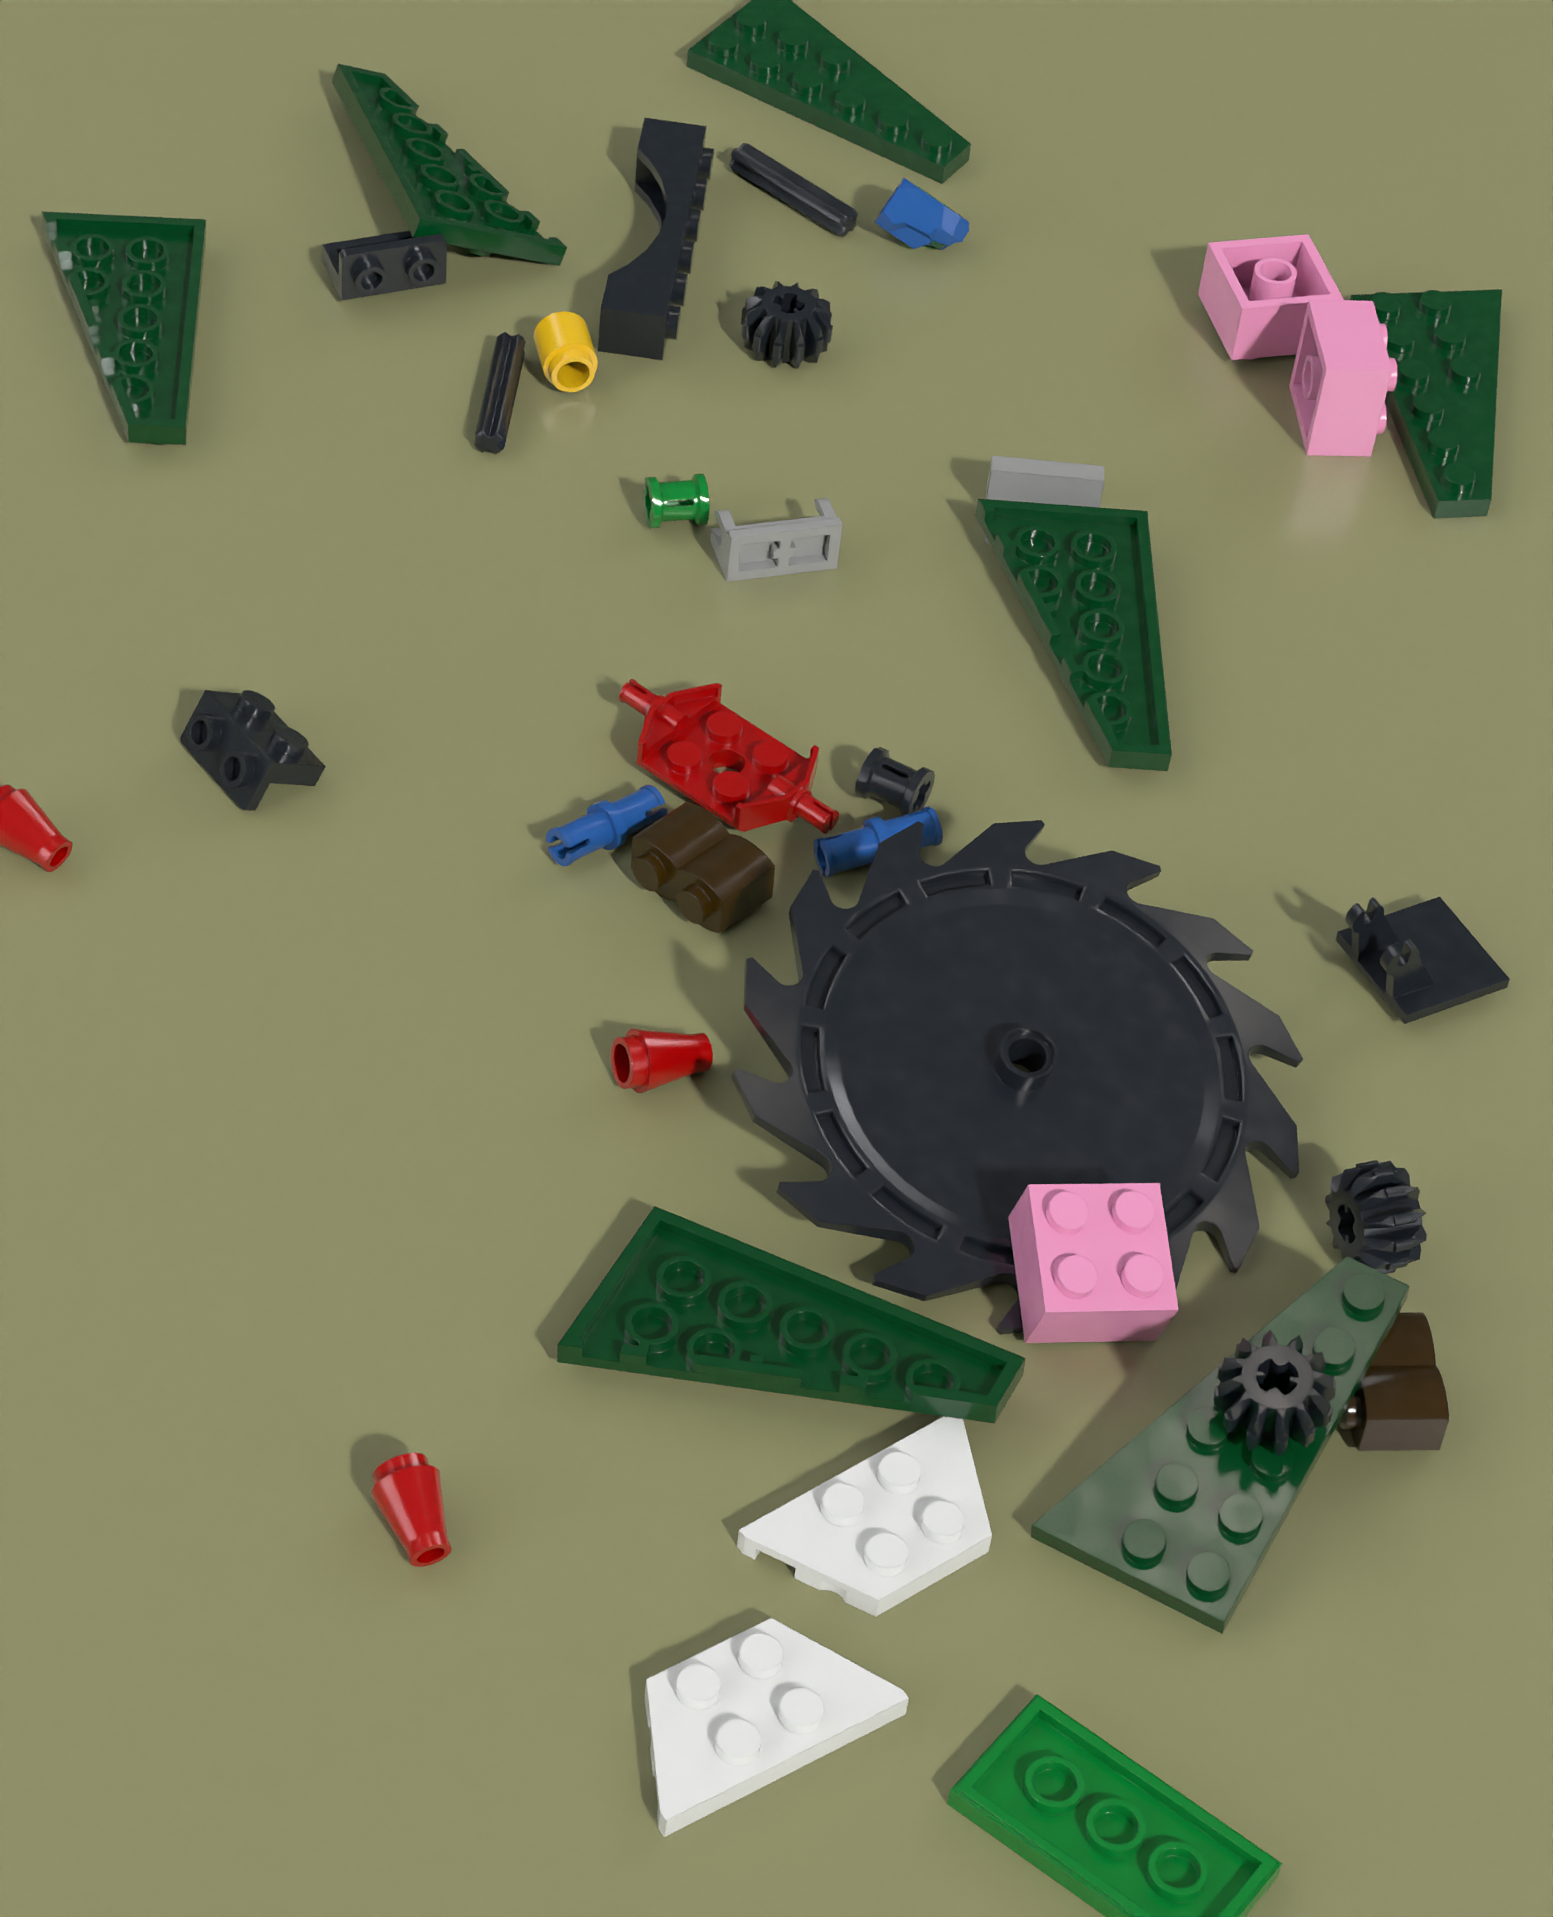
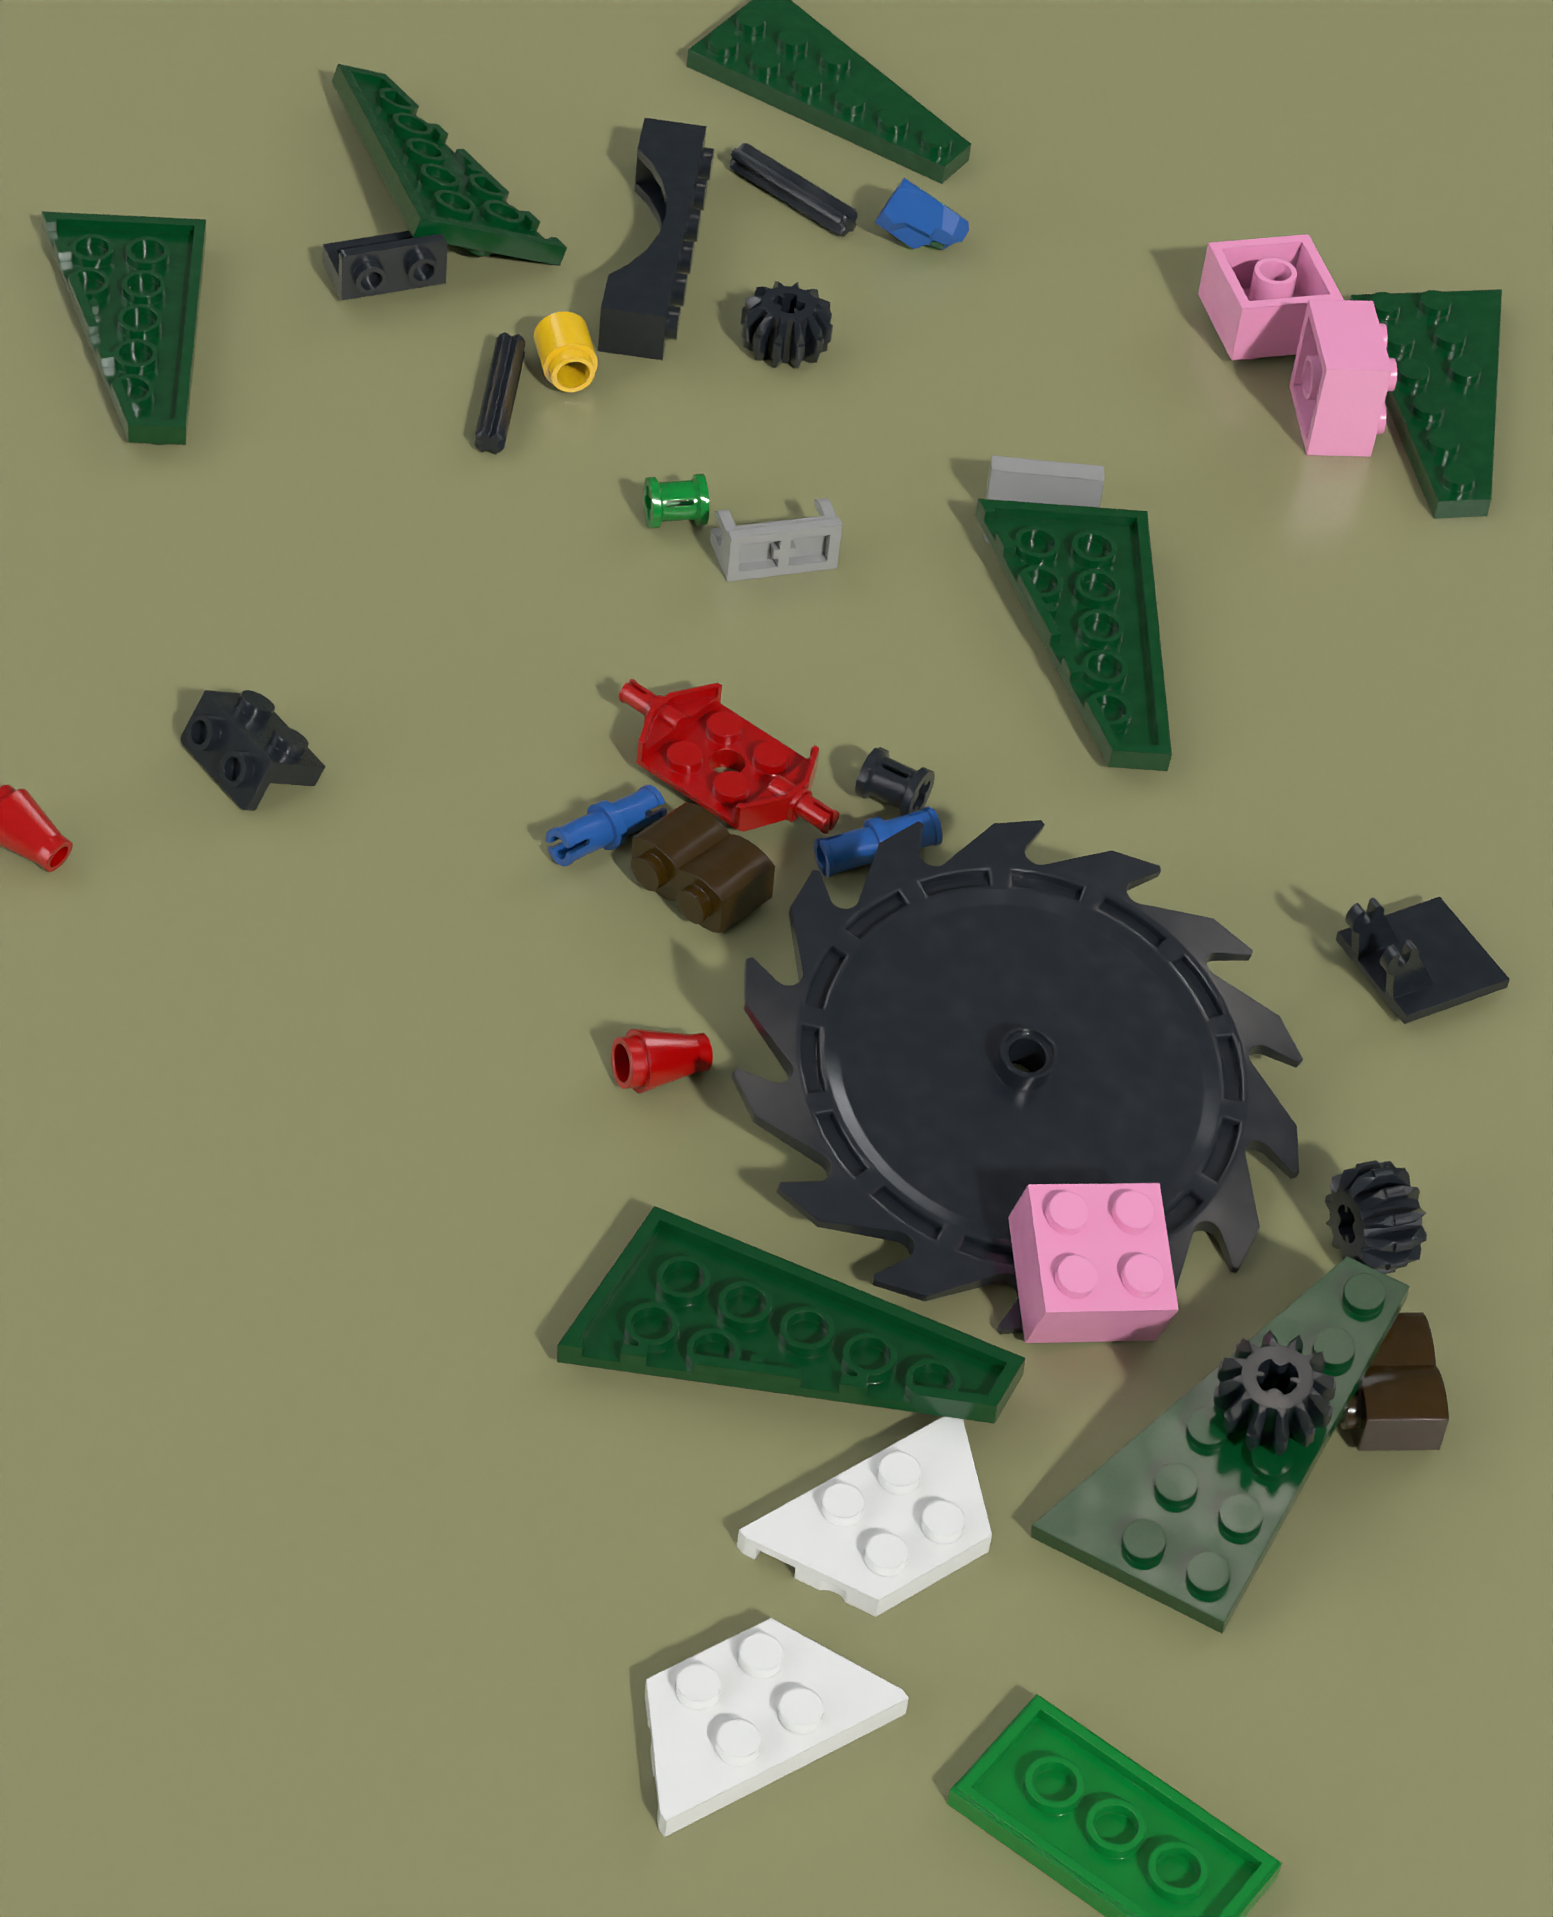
(412, 1503): red cone -> none

